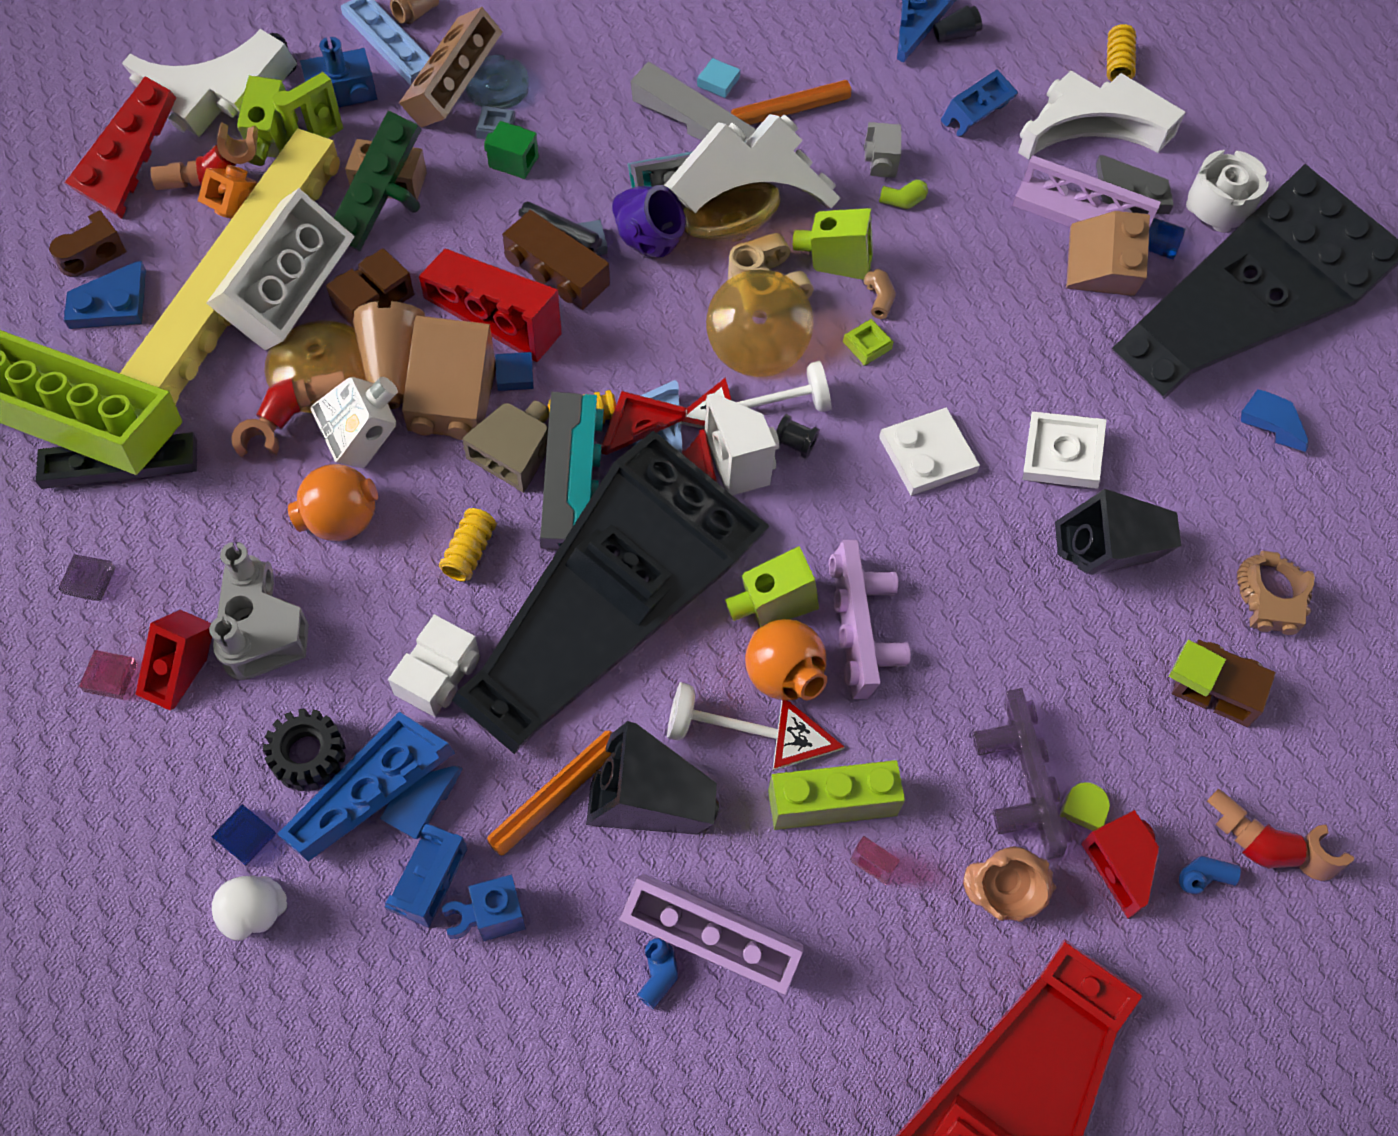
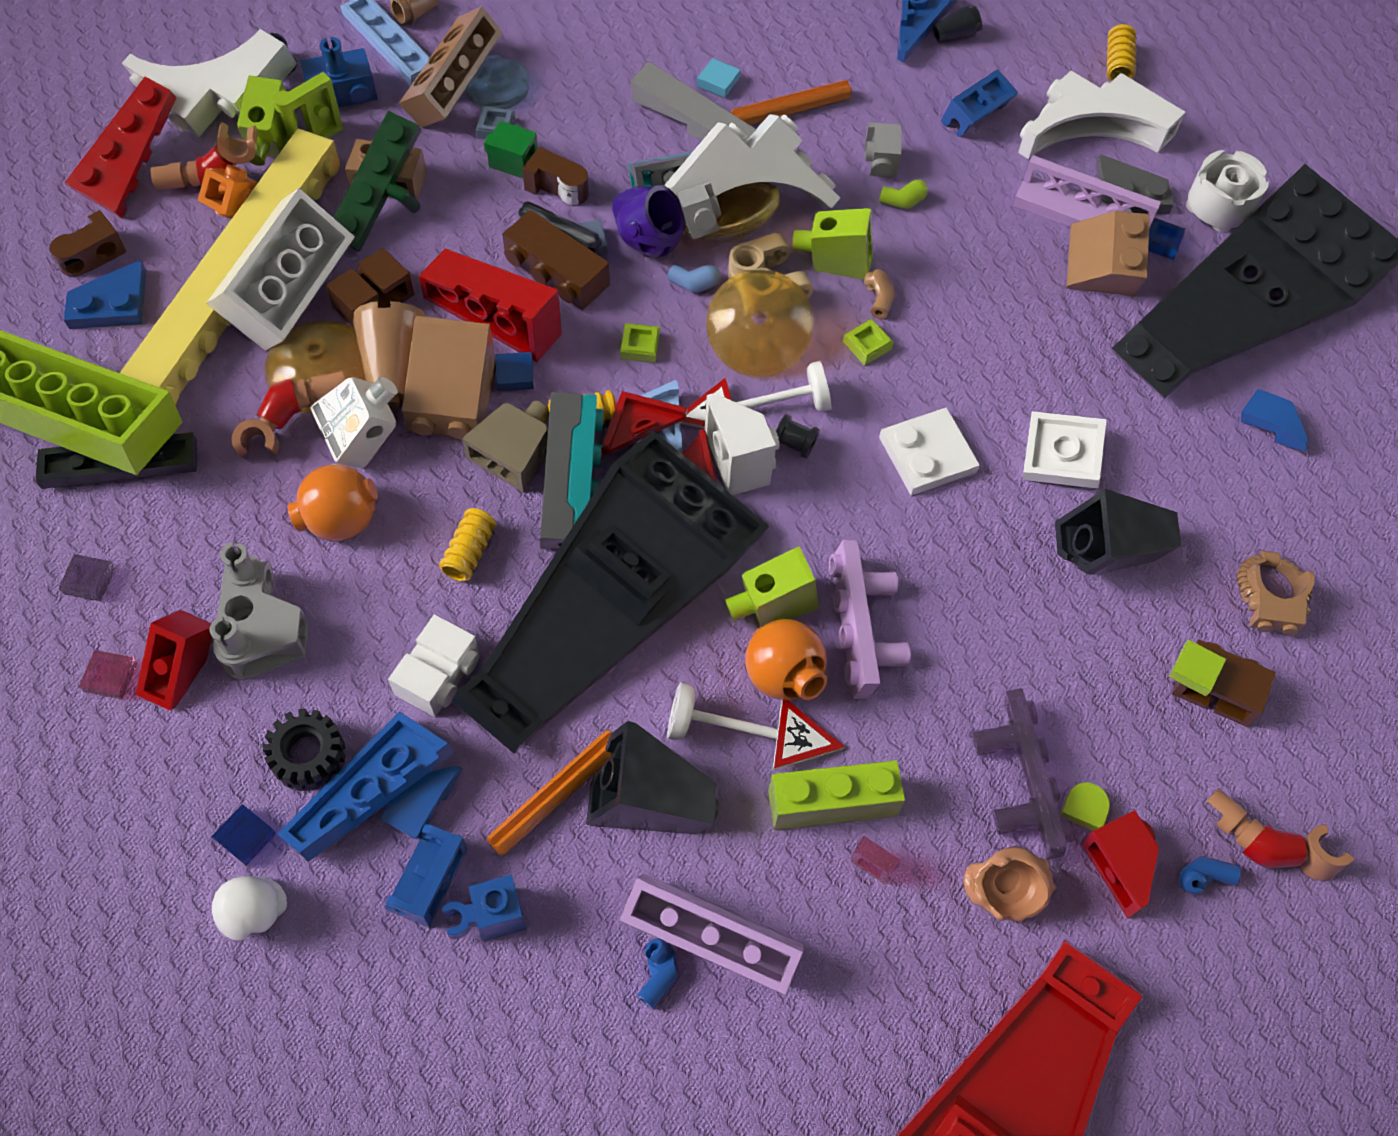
(556, 176): none -> reddish brown leg
(640, 342): none -> lime tile
(695, 280): none -> medium blue arm
(700, 209): none -> light grey brick

